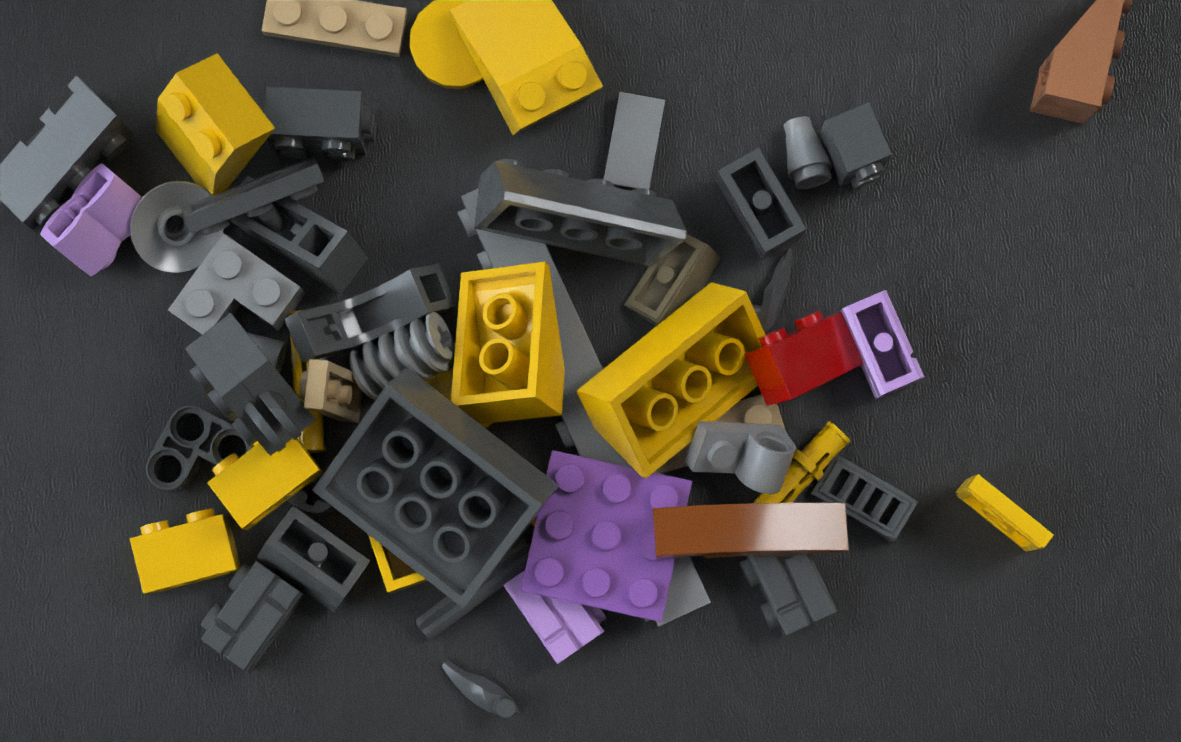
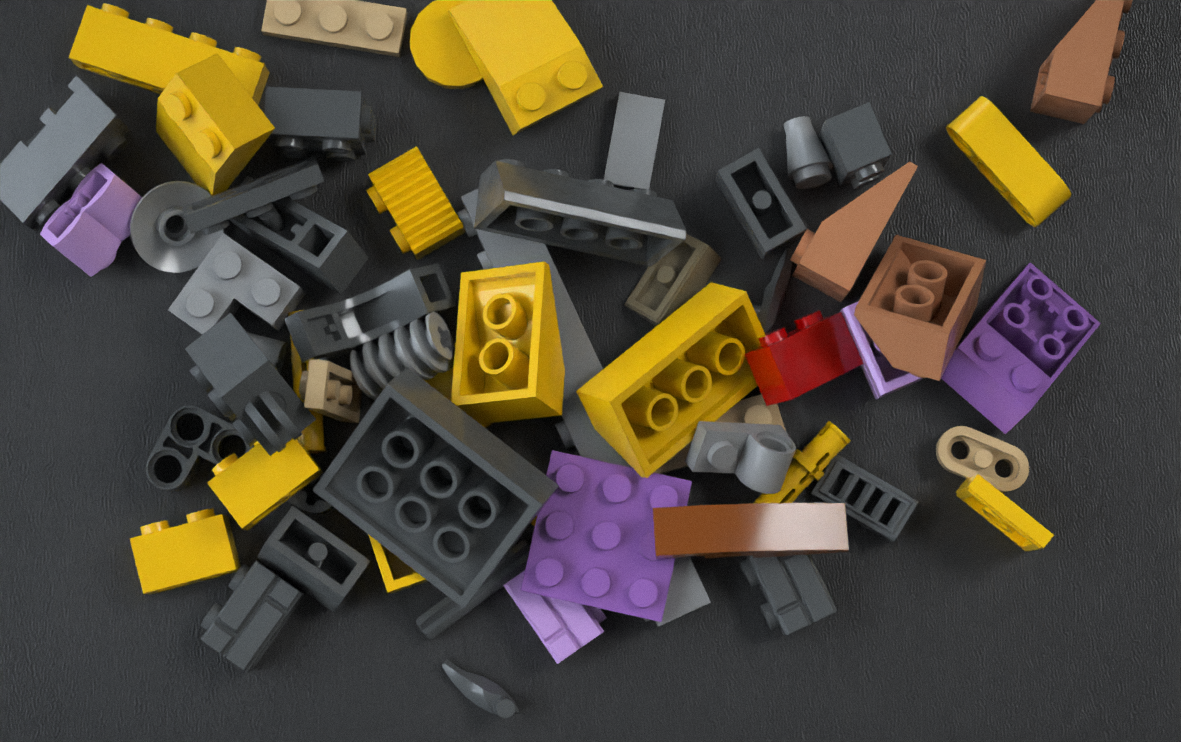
(152, 54): none -> yellow brick
(415, 203): none -> yellow brick
(844, 240): none -> nougat slope
(920, 304): none -> nougat slope
(981, 457): none -> tan plate
(1008, 161): none -> yellow beam
(1018, 348): none -> medium lavender slope

